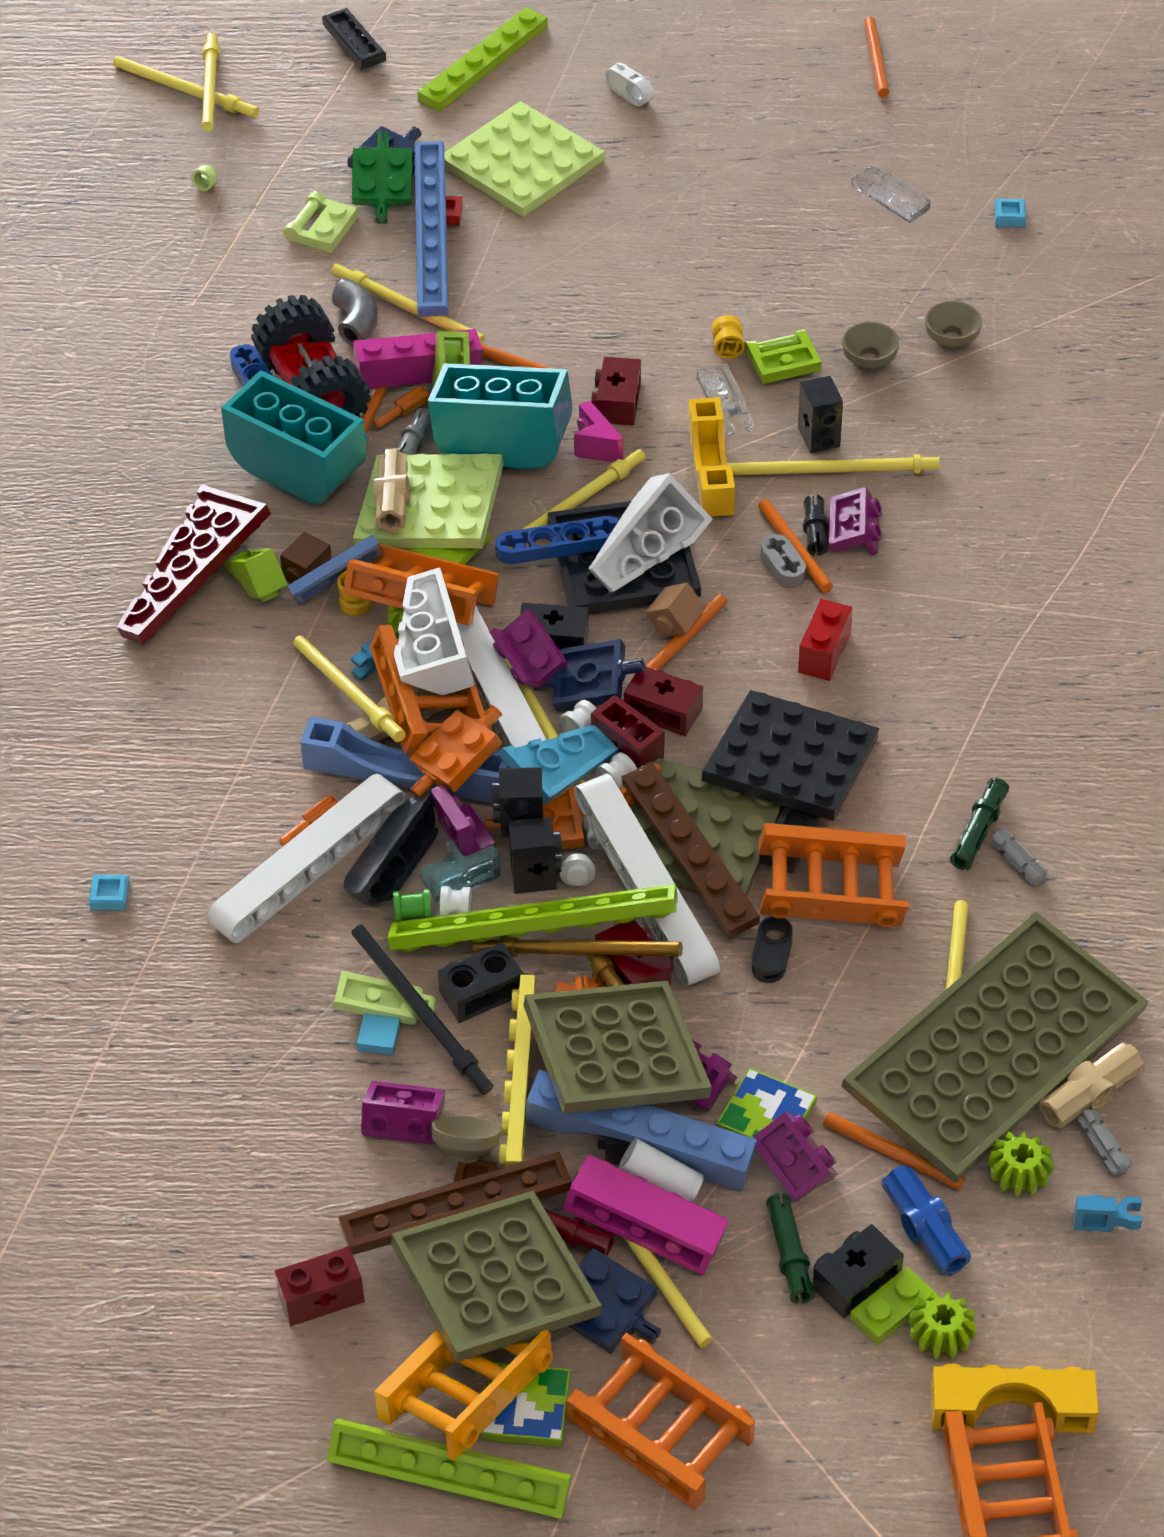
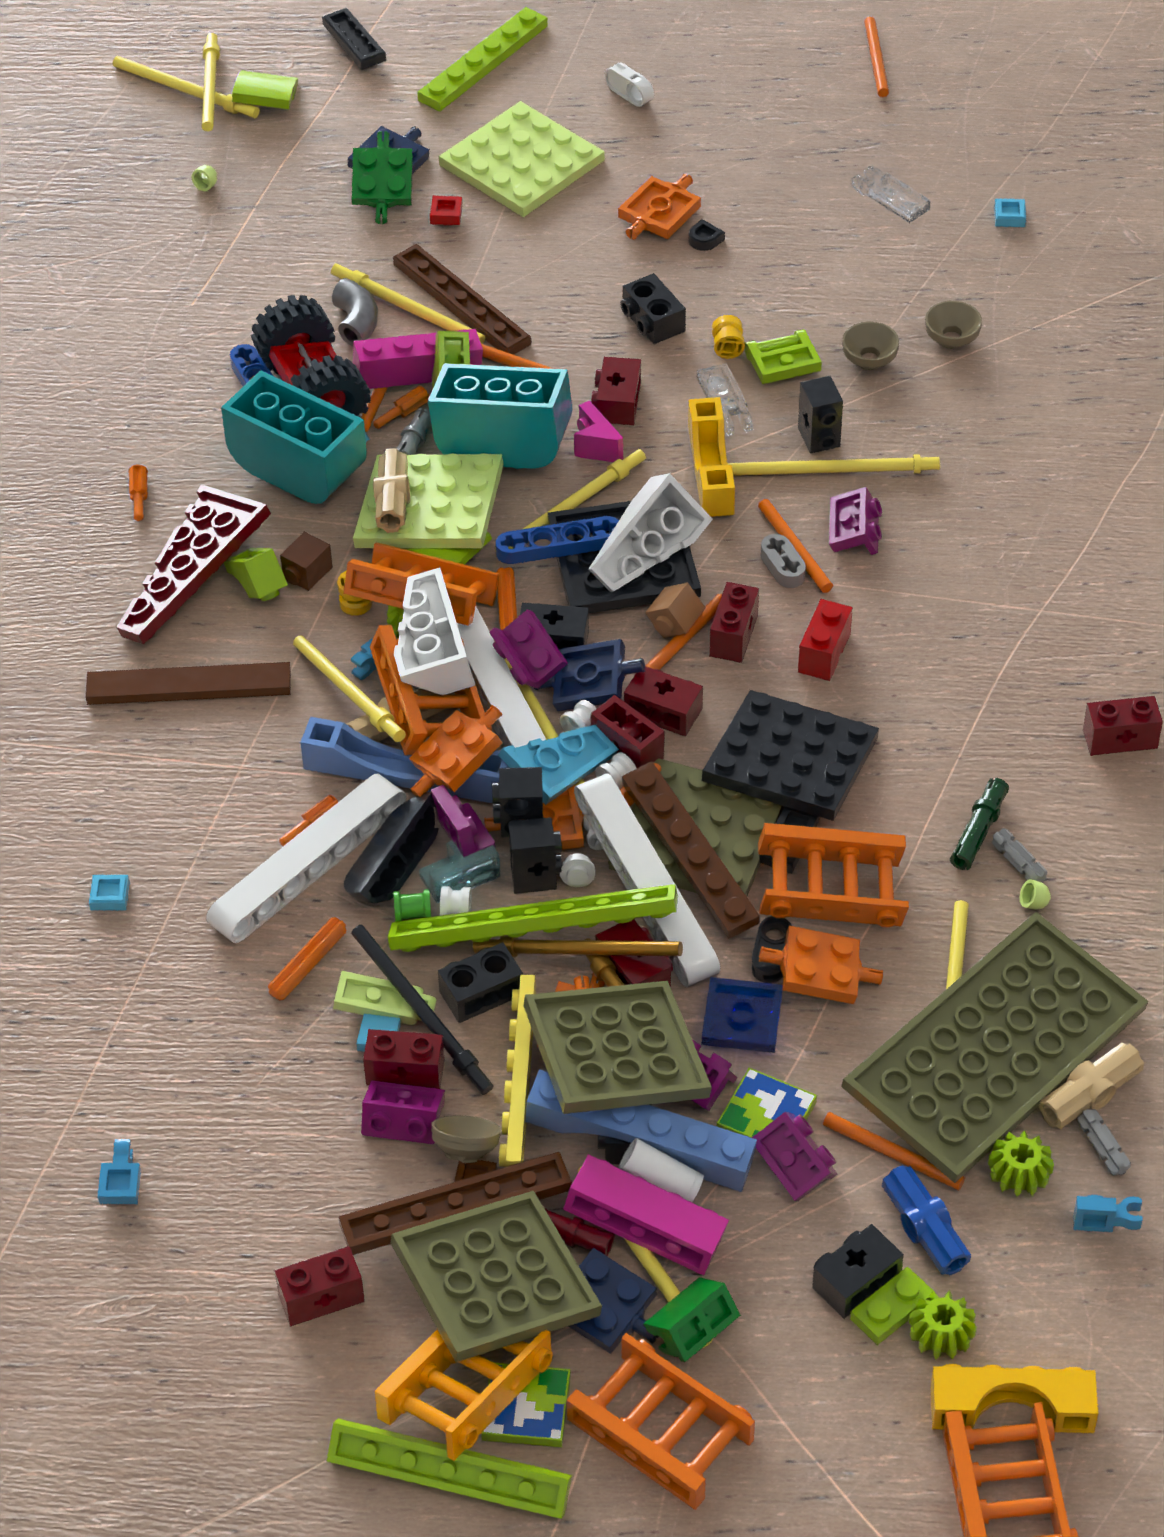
(121, 1179): none -> dark azure plate
(138, 489): none -> orange axle
(188, 683): none -> reddish brown tile
(264, 89): none -> lime slope
(307, 958): none -> orange axle
(327, 229): yellowish green plate -> none
(328, 573): medium blue tile -> none
(404, 1058): none -> dark red brick
(431, 229): medium blue tile -> none
(461, 300): none -> reddish brown tile
(506, 596): none -> orange axle
(653, 308): none -> black brick
(659, 207): none -> orange plate
(693, 1318): none -> green hinge
(705, 236): none -> black tile
(734, 622): none -> dark red brick
(742, 1015): none -> clear blue plate
(793, 1260): dark green pin -> none
(815, 525): black pin -> none
(821, 965): none -> orange plate
(1034, 895): none -> yellowish green hinge
(1122, 725): none -> dark red brick

